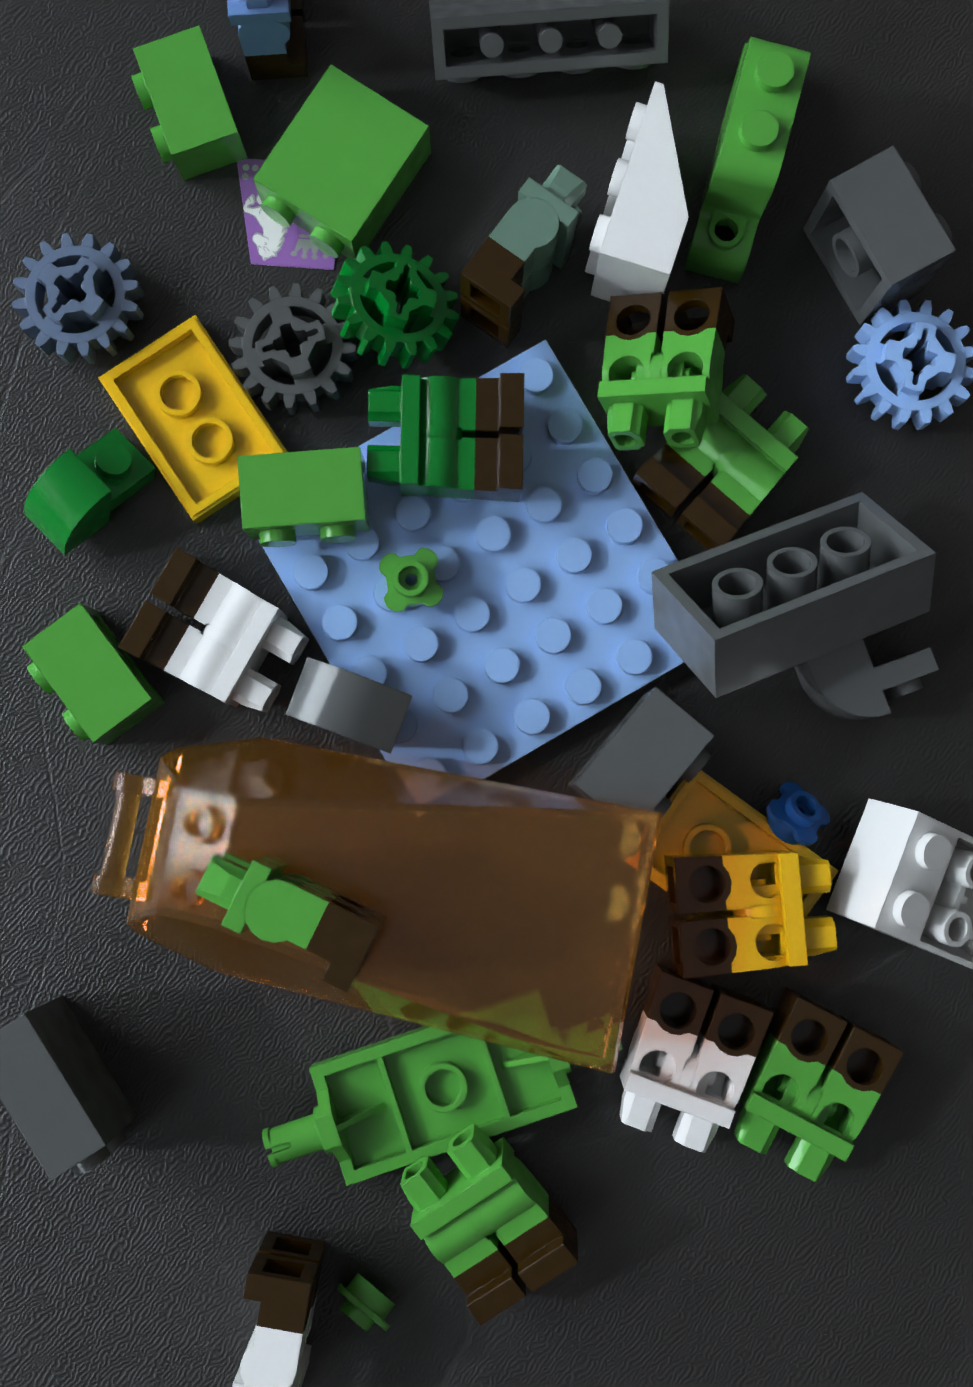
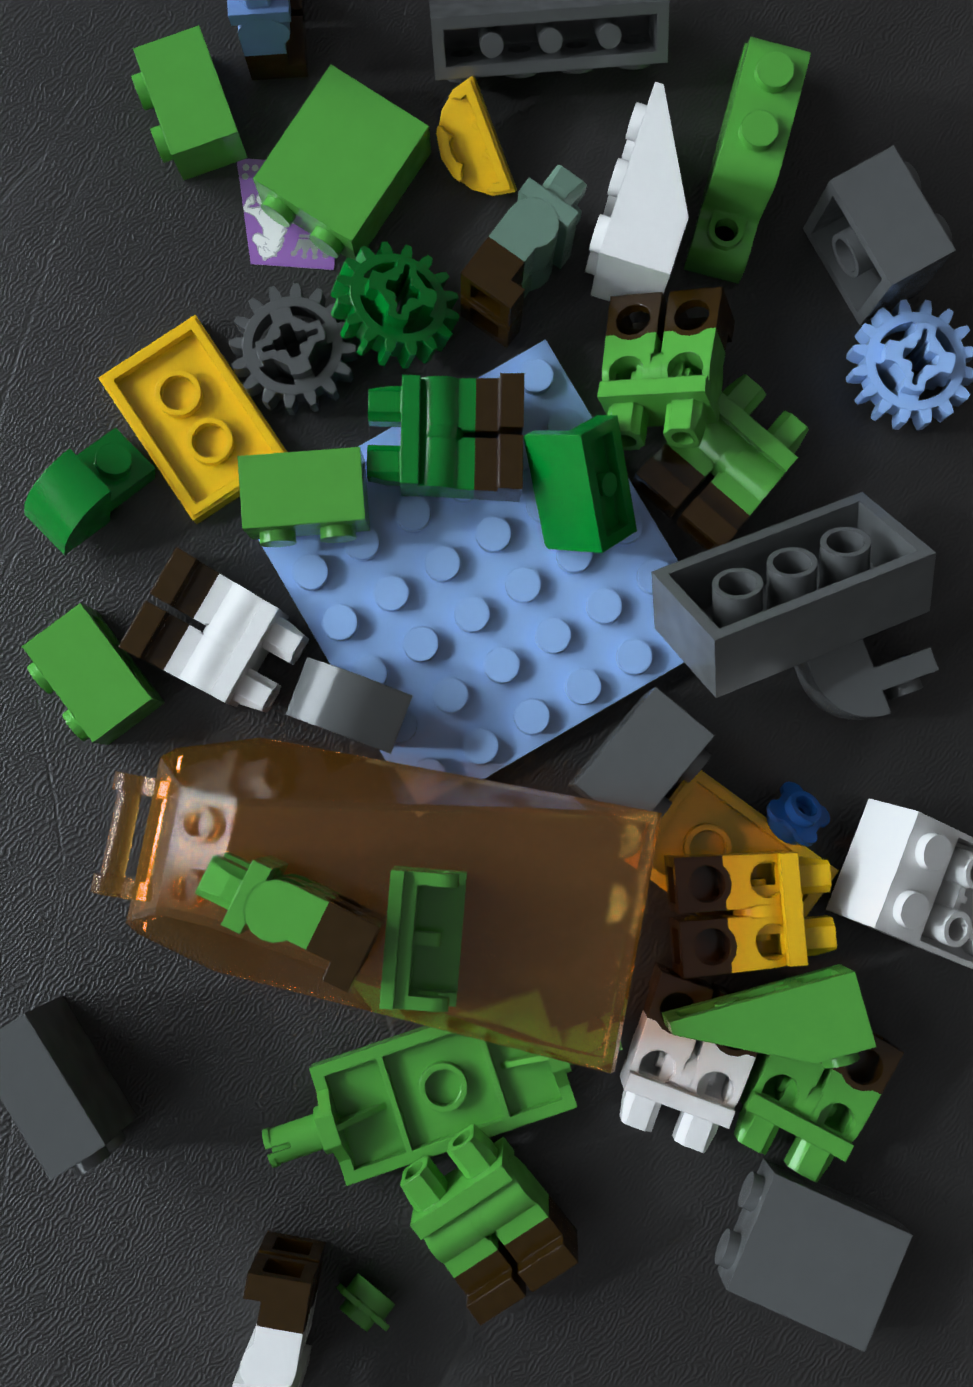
(72, 324): sand blue gear -> none
(423, 939): none -> bright green hinge
(425, 590): bright green plate -> none
(471, 144): none -> yellow tile
(581, 485): none -> green panel
(796, 1018): none -> bright green slope
(812, 1254): none -> dark grey brick

